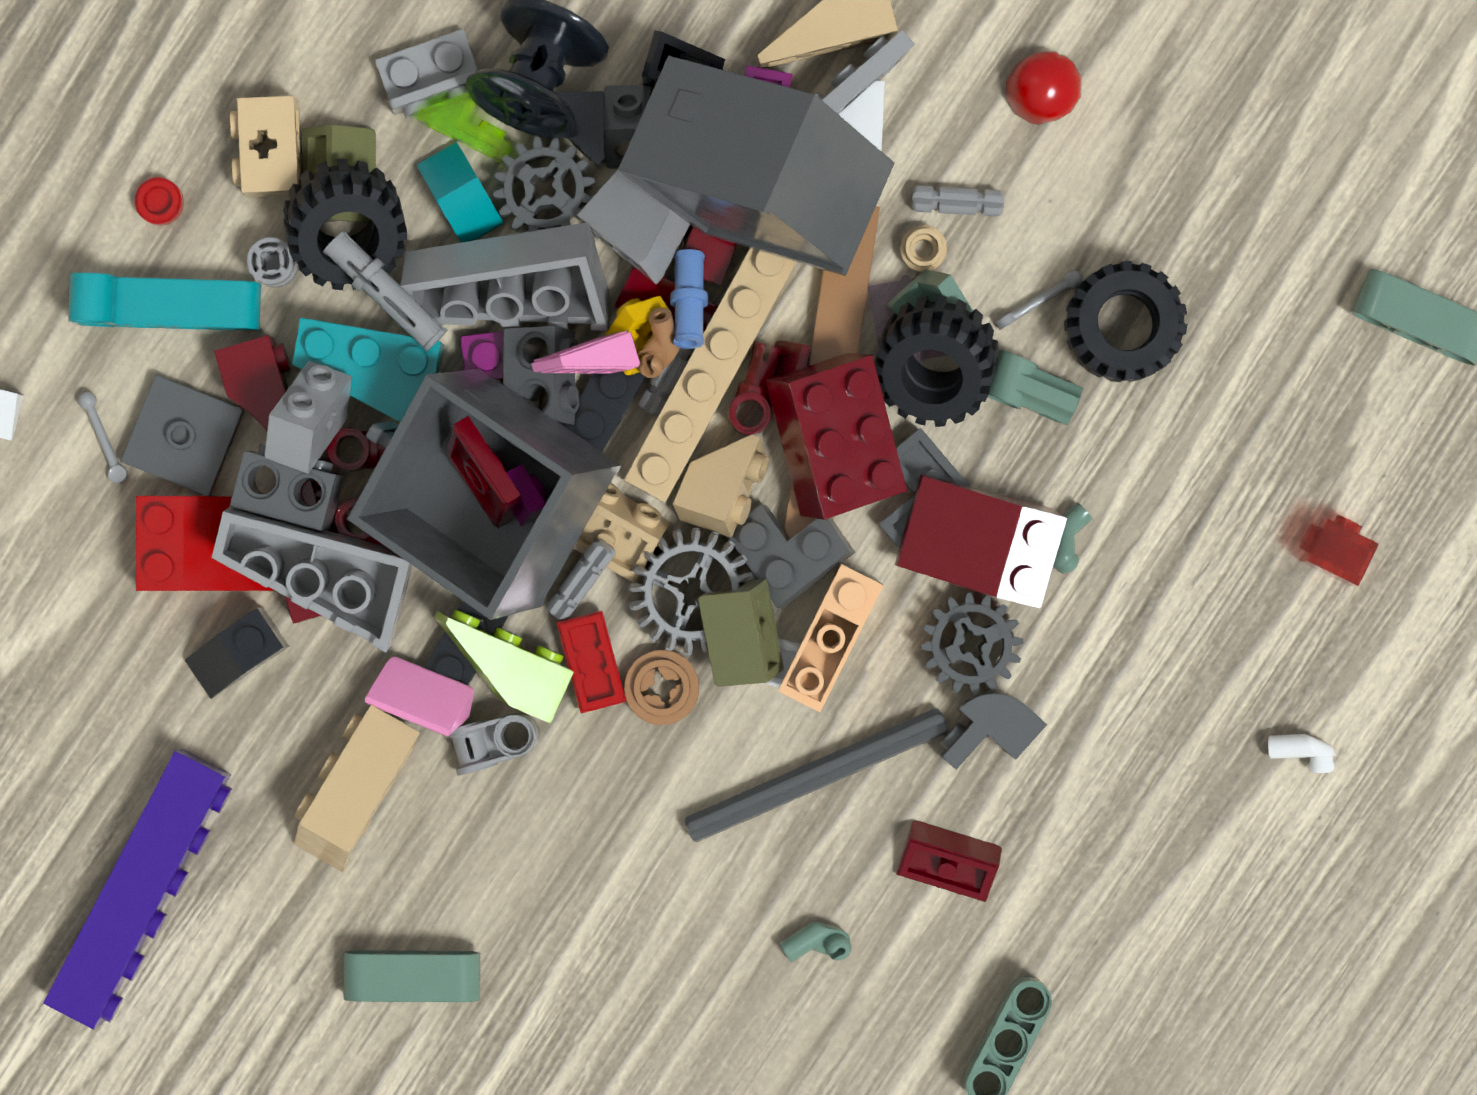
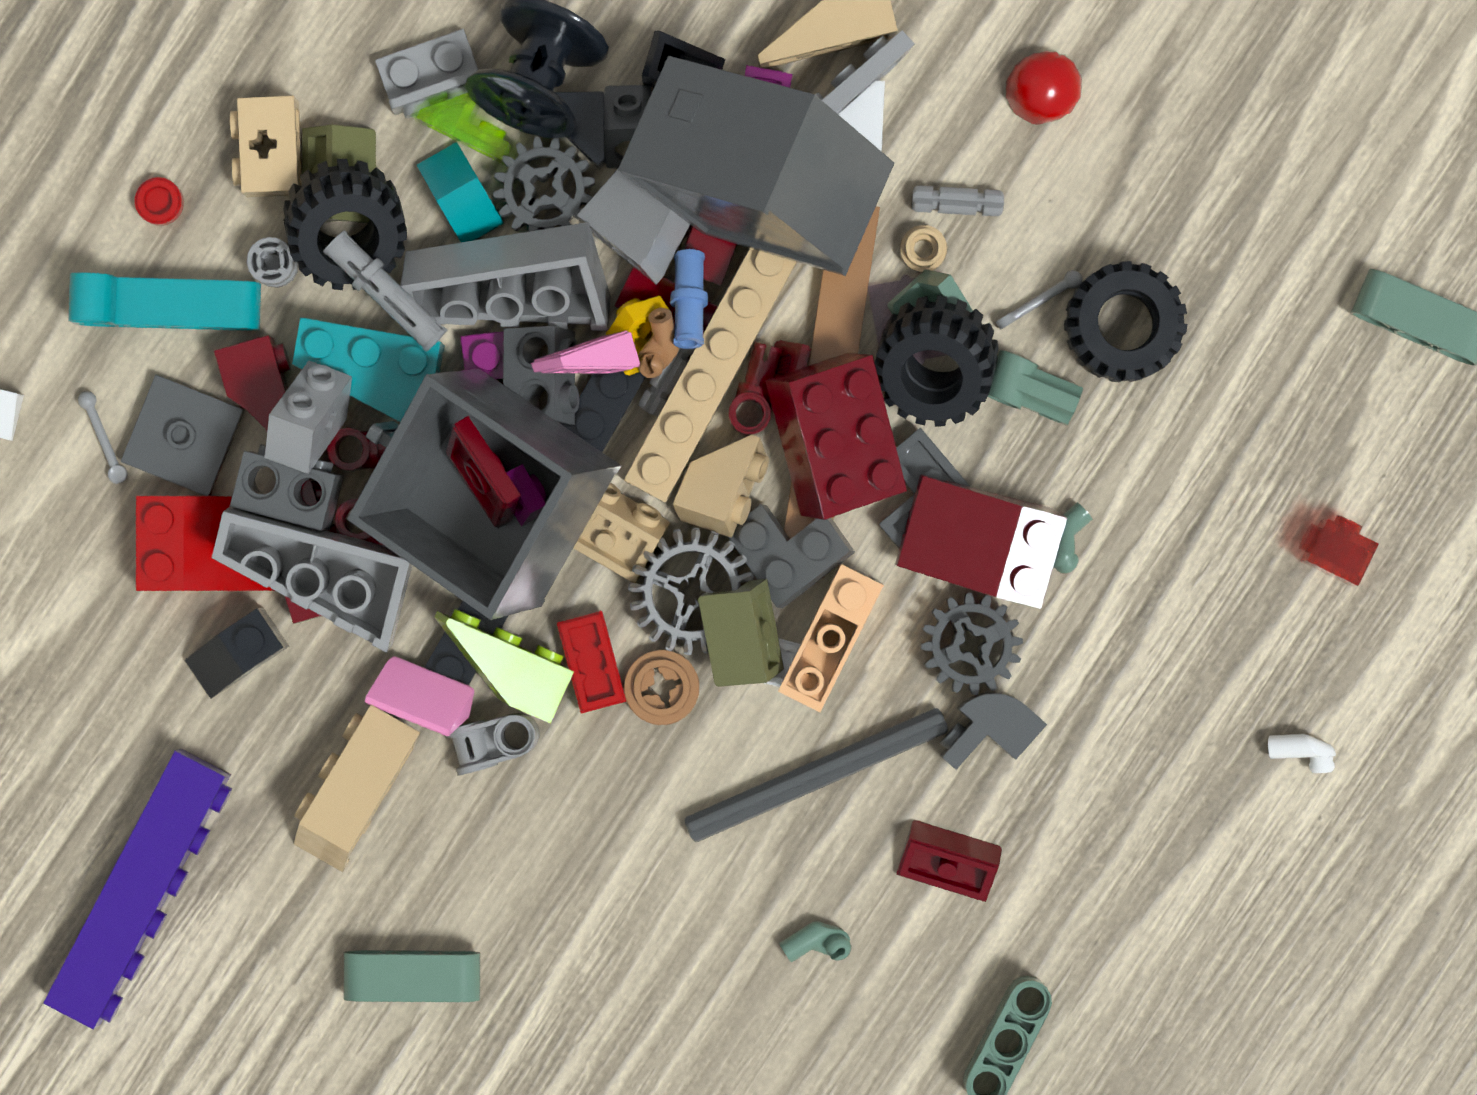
(580, 579): light grey axle -> none

